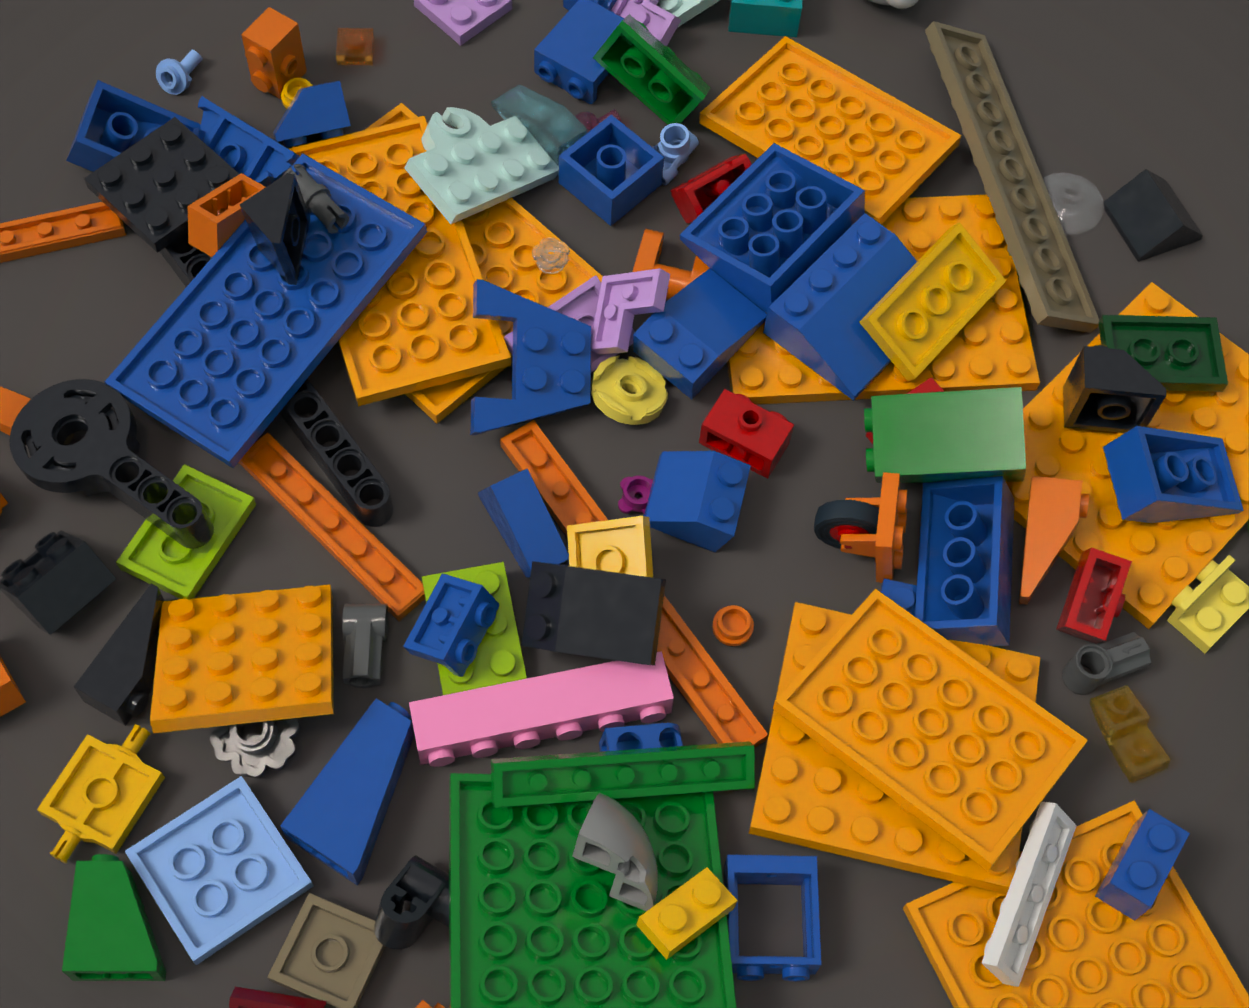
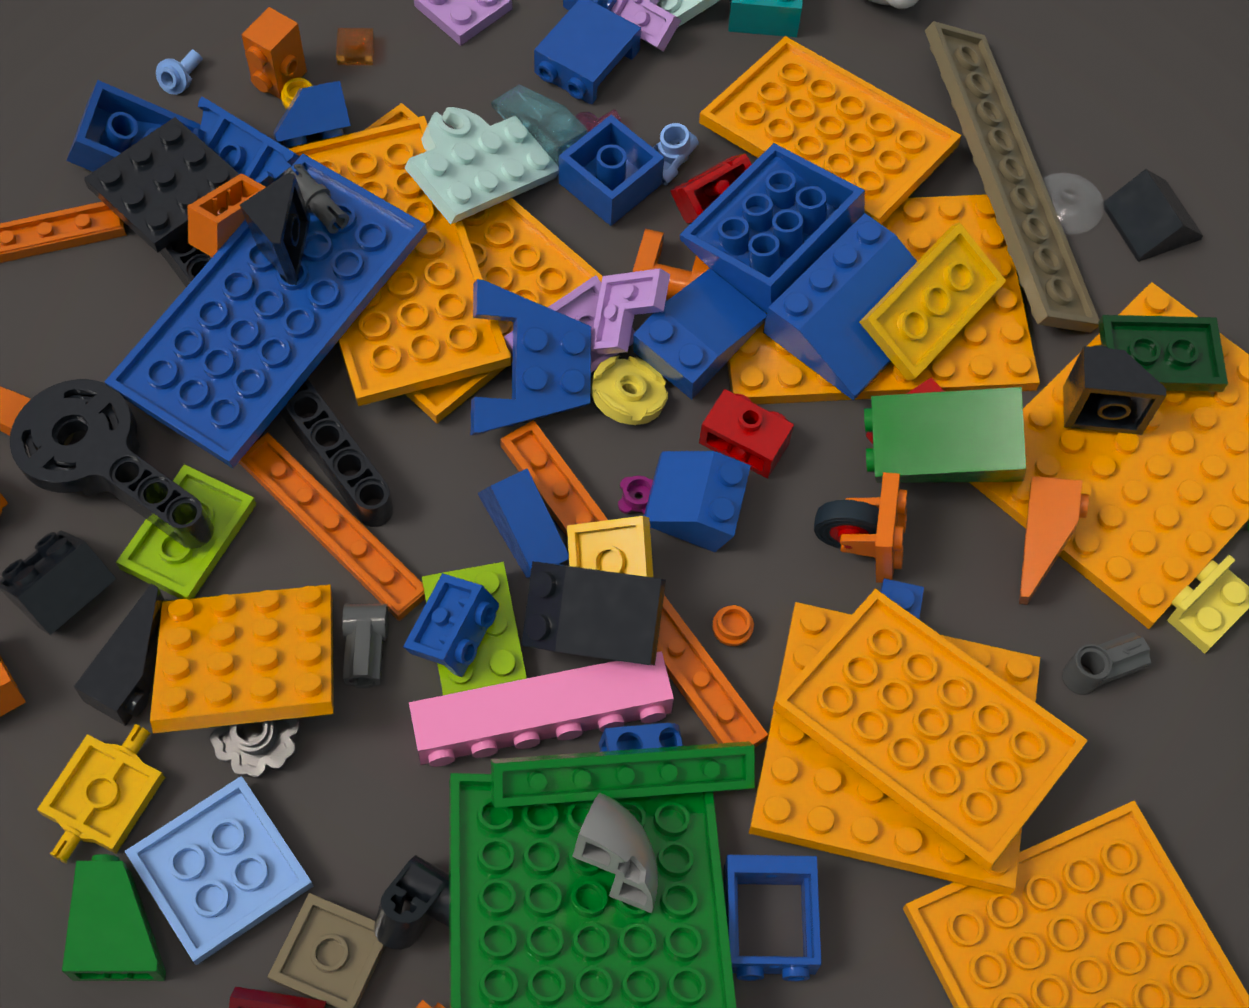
(351, 795): blue slope -> none
(551, 262): clear plate -> none
(651, 71): green slope -> none
(686, 913): yellow plate -> none
(966, 560): blue slope -> none
(1029, 894): white plate -> none
(1094, 596): red brick -> none
(1127, 735): clear yellow slope -> none
(1142, 865): blue brick -> none
(1171, 476): blue slope -> none

